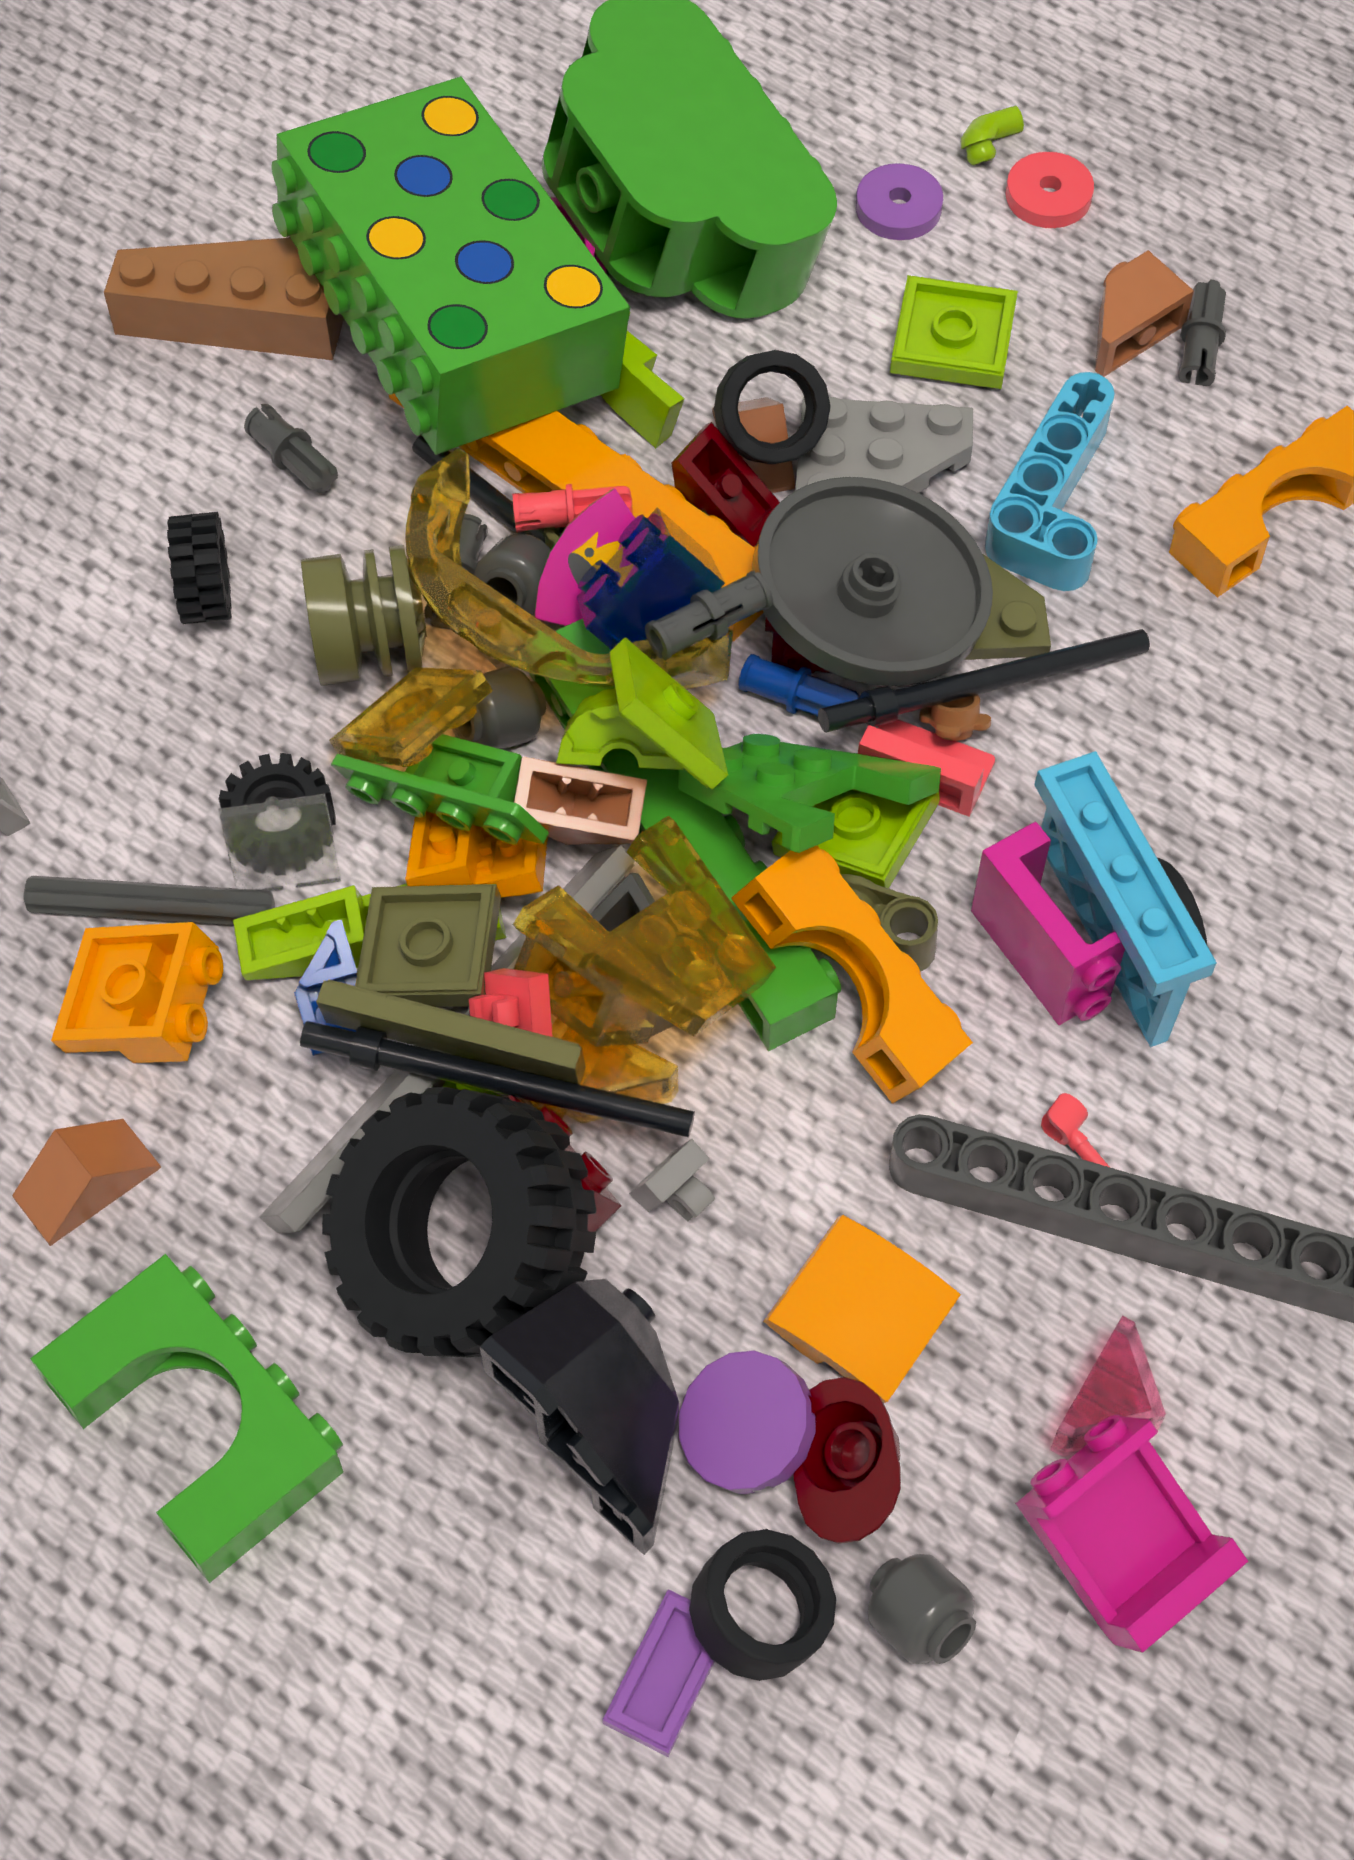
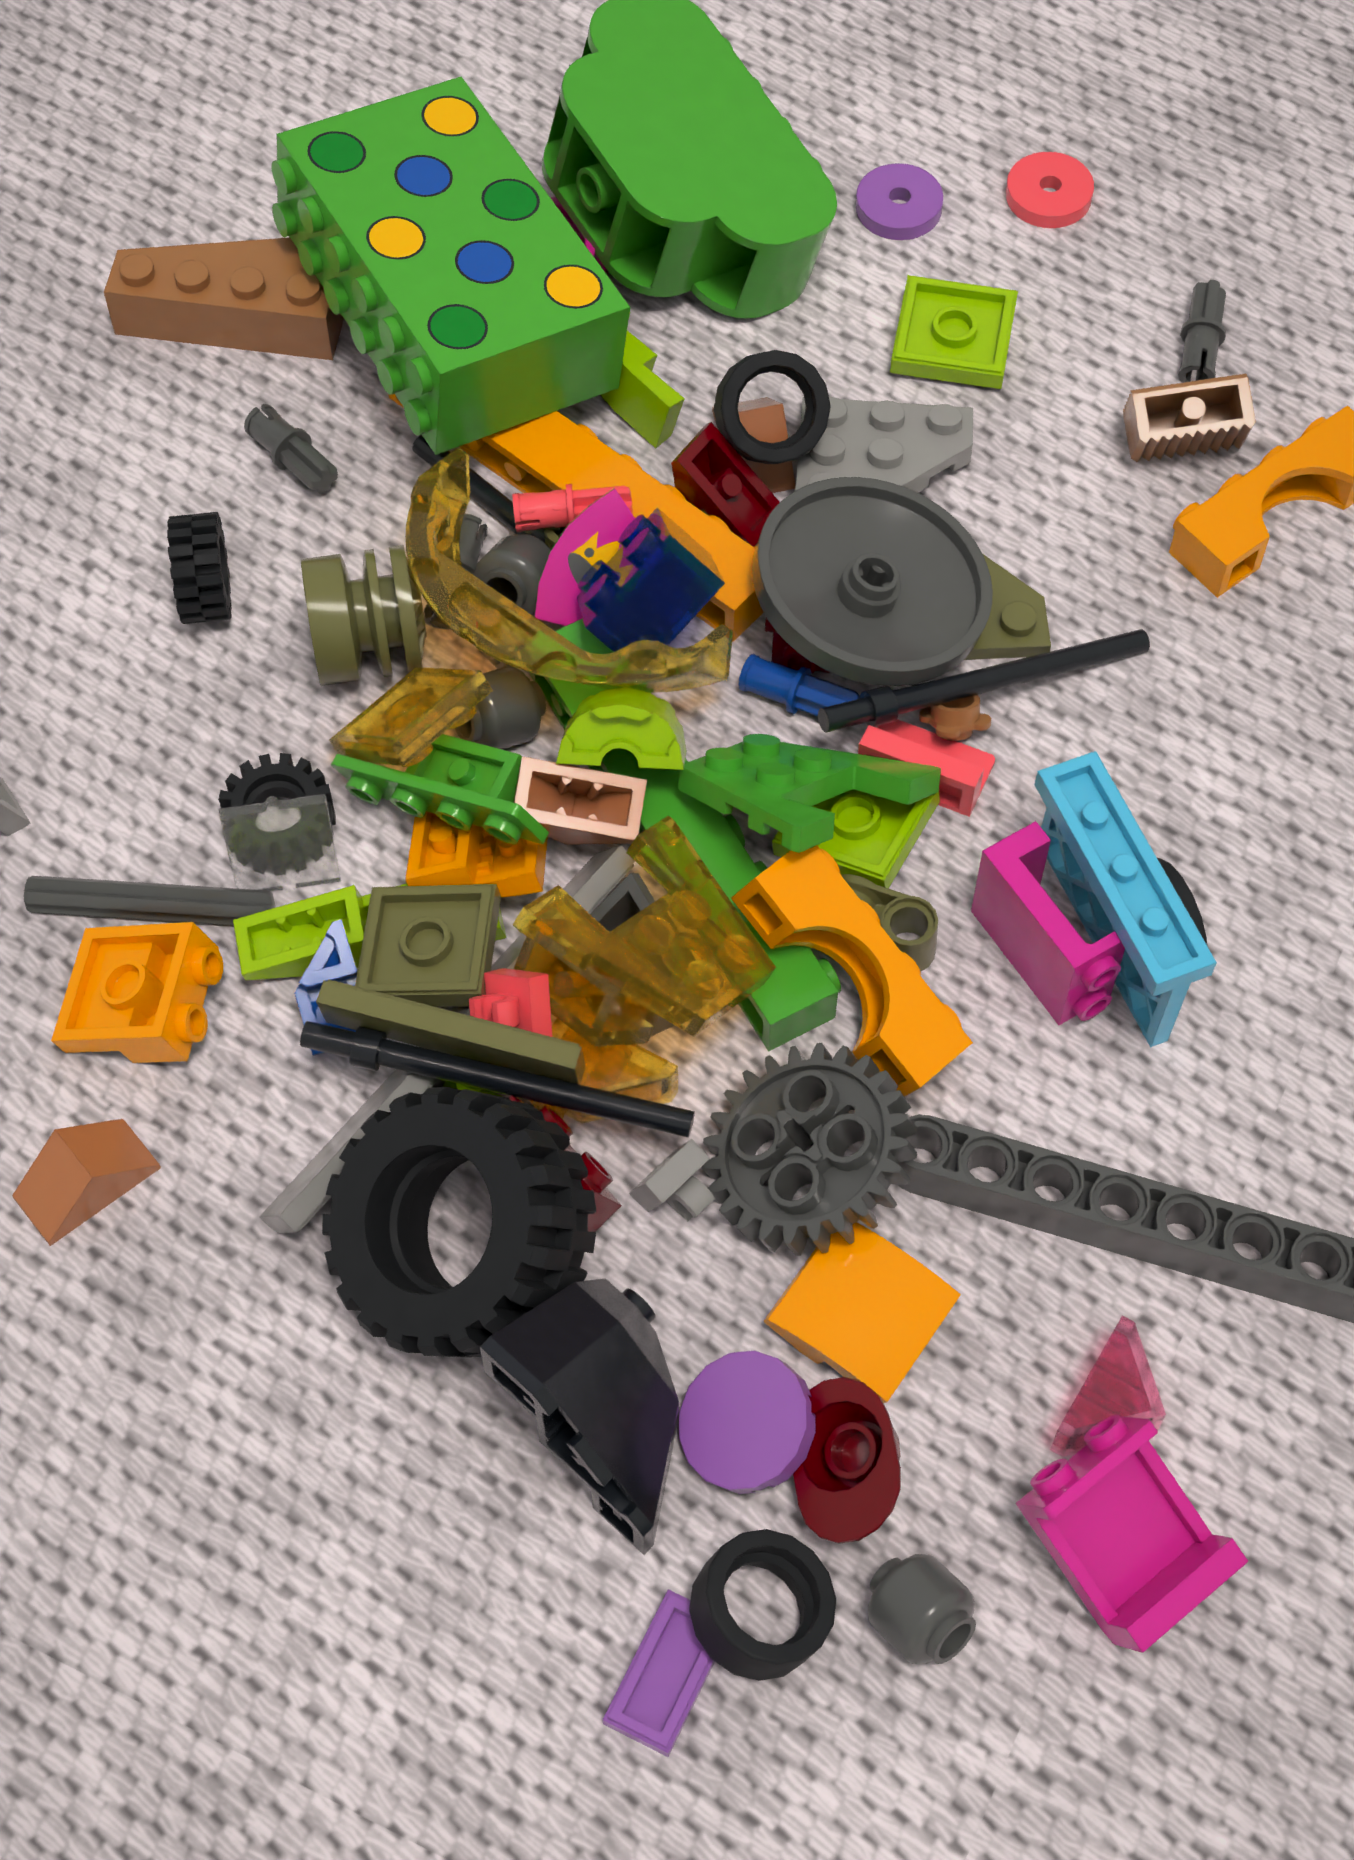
(166, 1325): bright green arch -> none
(667, 714): lime plate -> none
(709, 615): dark grey pin -> none
(841, 1186): none -> dark grey gear
(987, 128): lime arm -> none
(1027, 520): medium azure beam -> none
(1062, 1125): coral hand -> none
(1138, 309): nougat slope -> none
(1189, 417): none -> medium nougat brick

